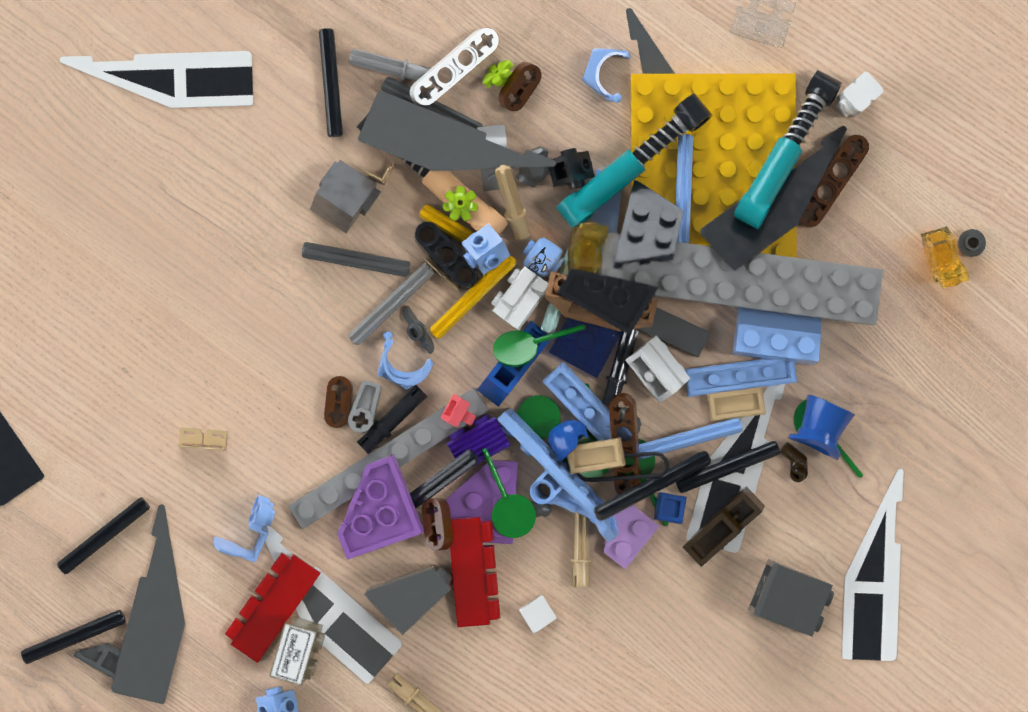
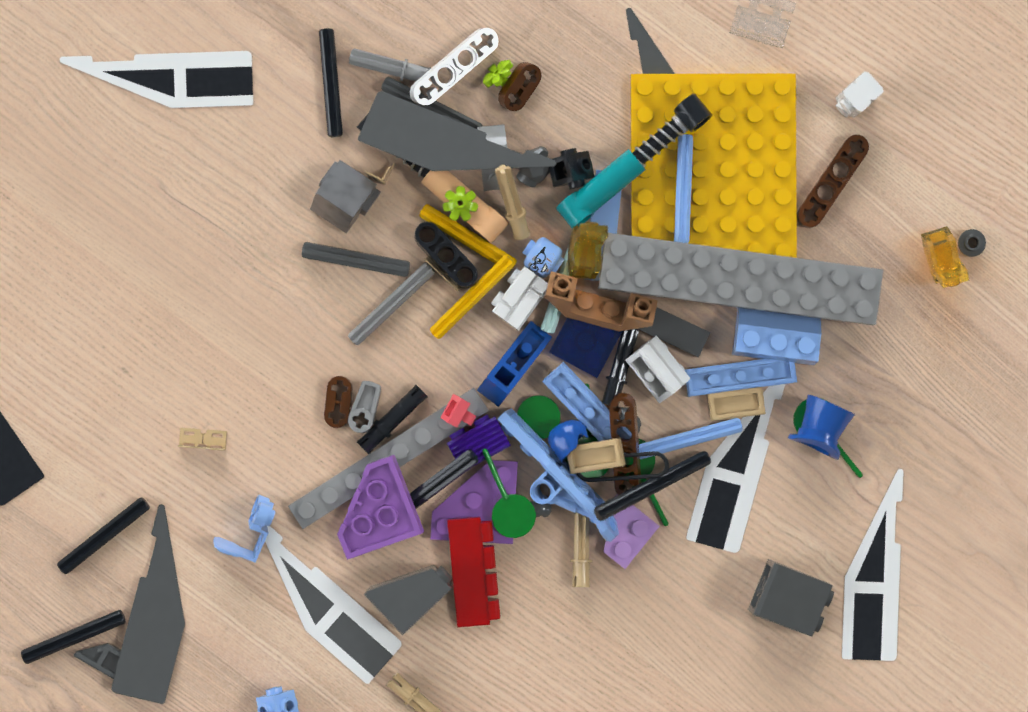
(279, 601): red windscreen -> none
(296, 650): brick -> none
(403, 379): light blue helmet -> none
(417, 330): dark grey piece -> none
(437, 524): reddish brown beam -> none
(485, 249): light blue brick -> none
(519, 347): green piece -> none
(537, 614): white slope -> none
(591, 75): light blue helmet -> none
(608, 297): black wing -> none
(648, 228): wing -> none
(670, 508): blue tile -> none
(724, 526): dark brown slope -> none
(728, 466): black axle -> none
(740, 242): black sticker -> none
(786, 152): teal piece -> none
(798, 462): dark brown arm -> none

